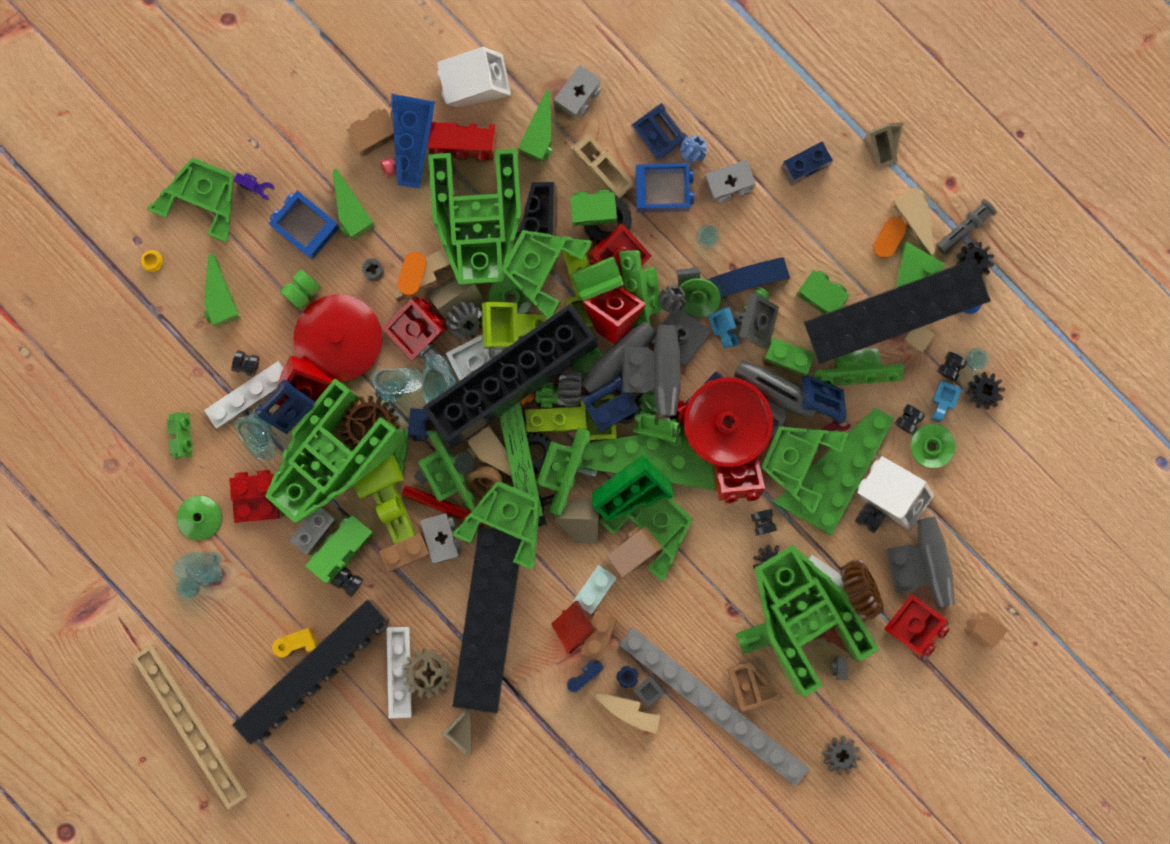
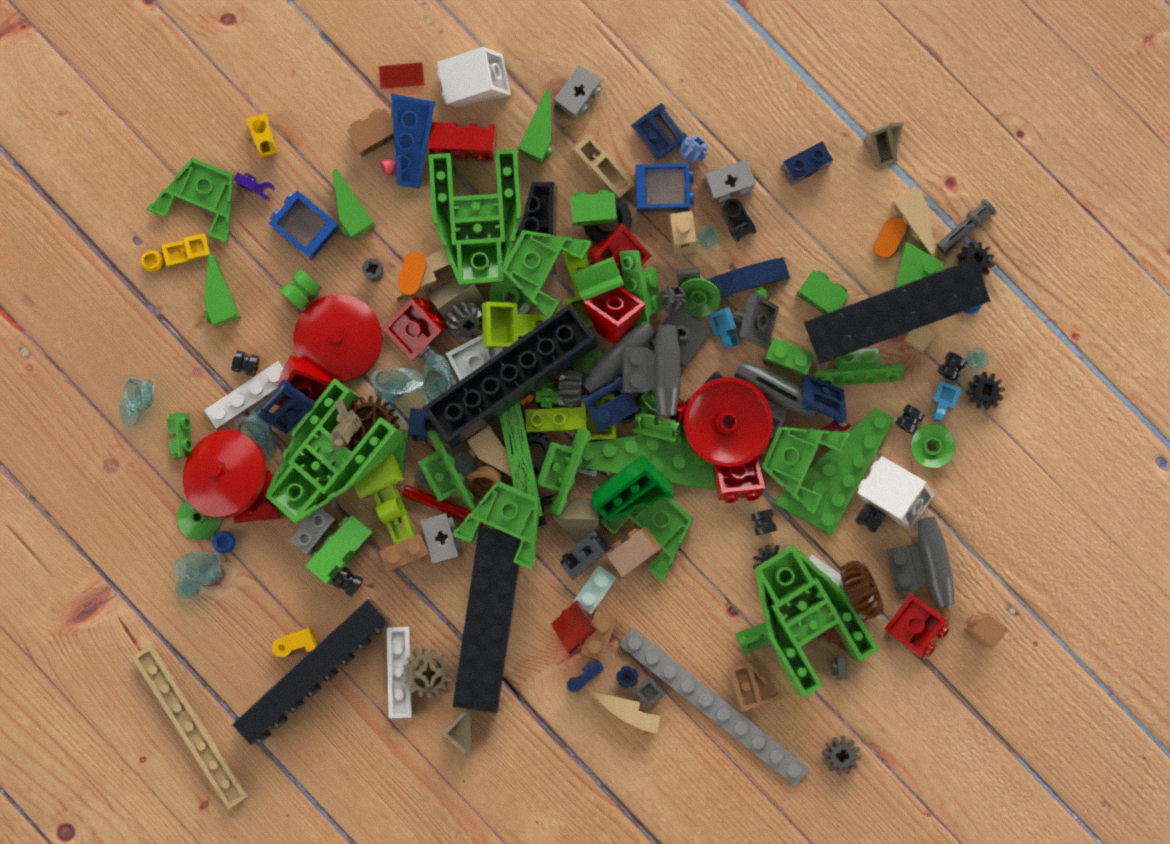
(135, 398): none -> clear light blue piece
(185, 251): none -> yellow slope
(224, 474): none -> red dish
(224, 542): none -> blue plate
(262, 135): none -> yellow leg
(347, 426): none -> dark tan piece
(401, 75): none -> clear red tile
(584, 554): none -> black hinge
(682, 233): none -> tan torso
(738, 220): none -> black piece

